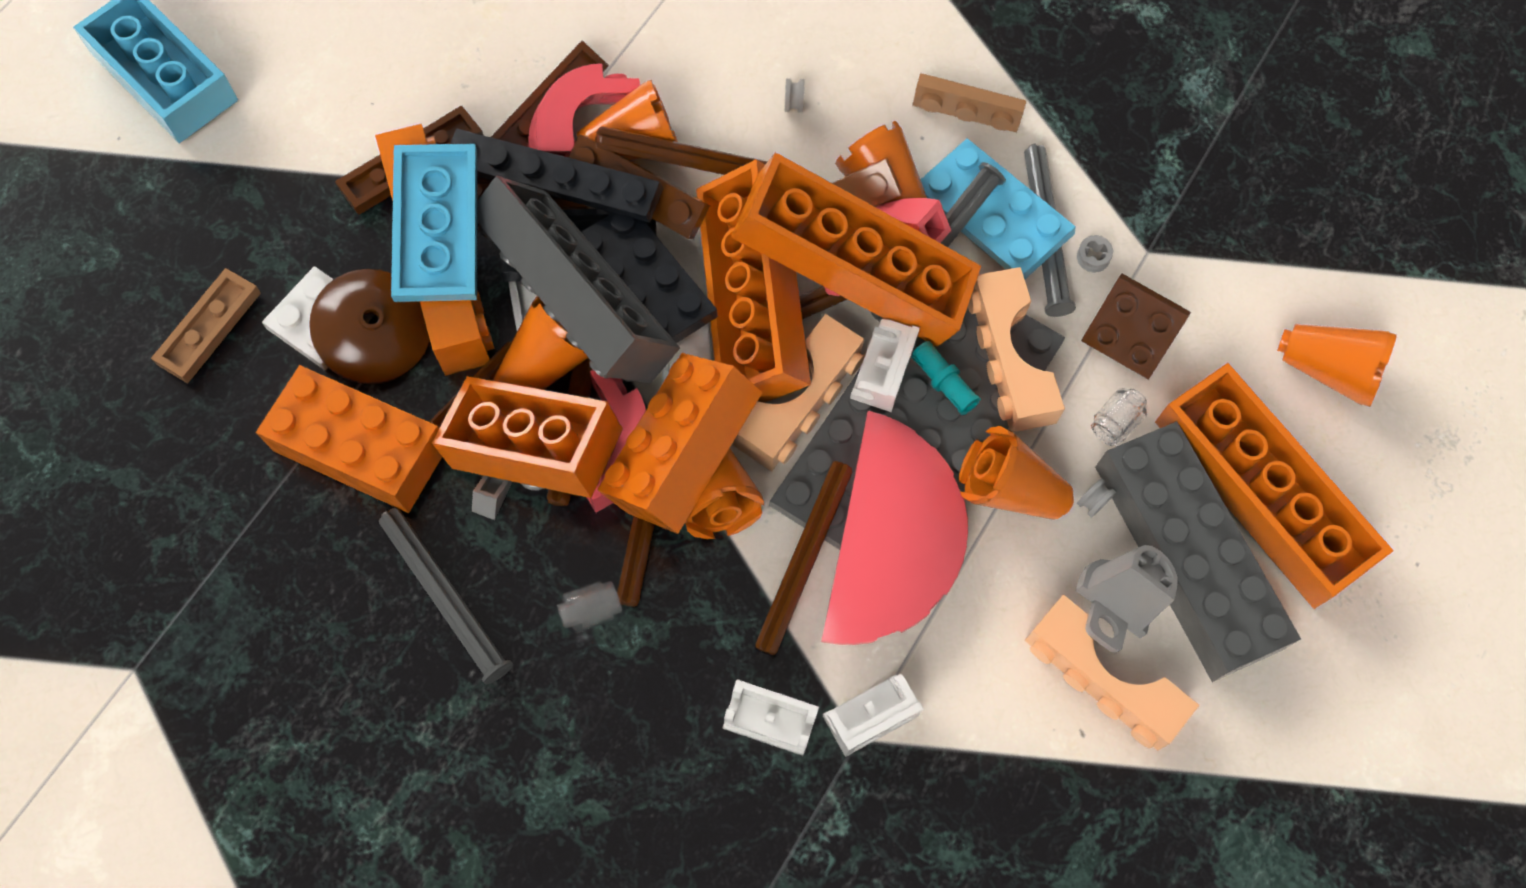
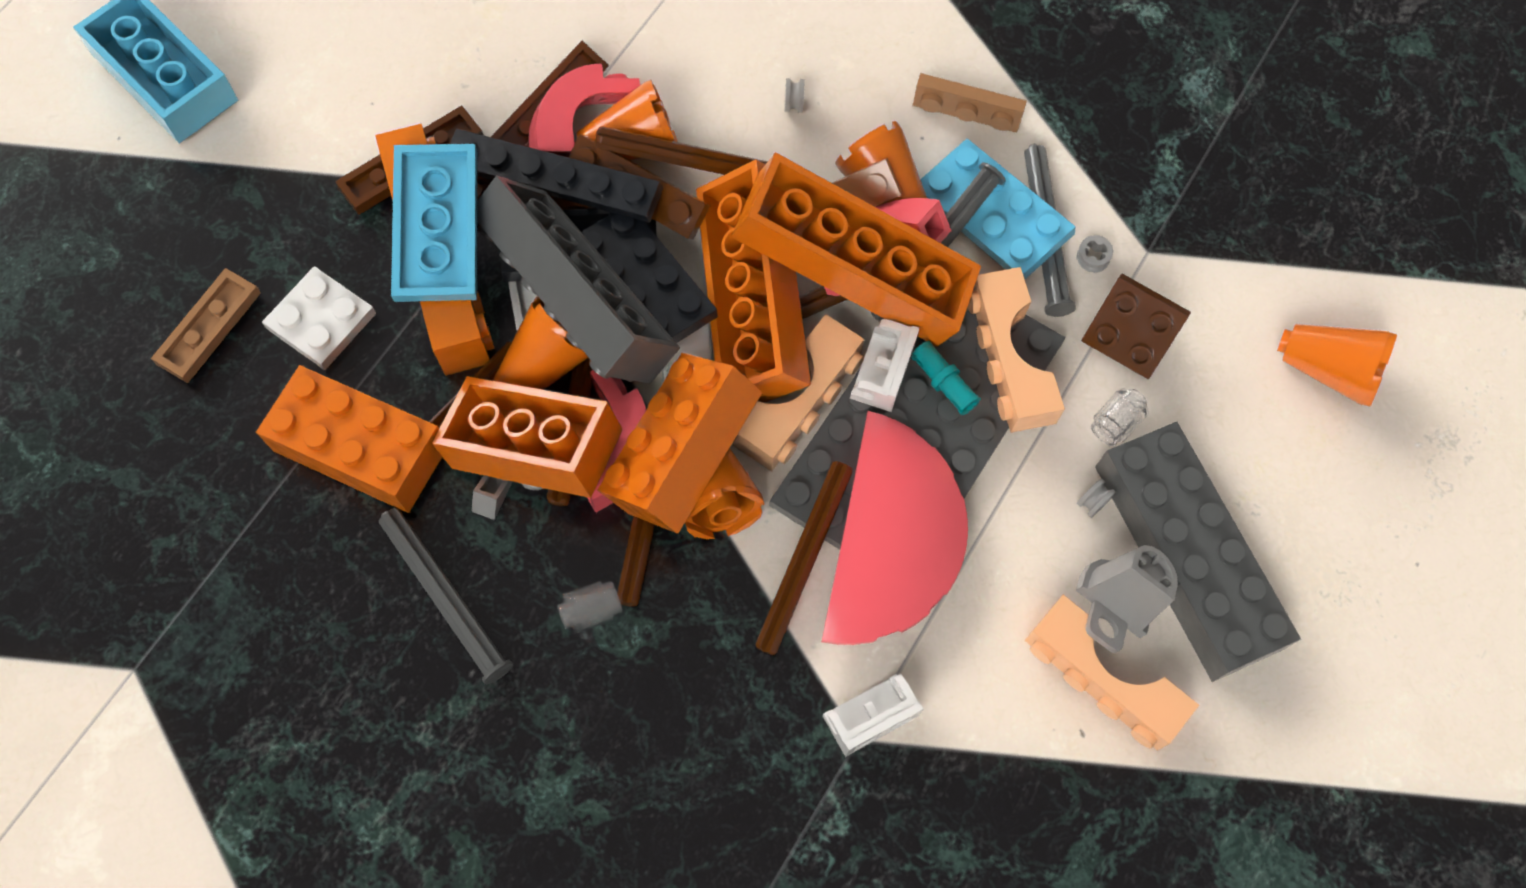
(364, 350): reddish brown dish -> none
(770, 717): white hinge -> none
(1013, 478): orange cone -> none
(1275, 487): orange brick -> none

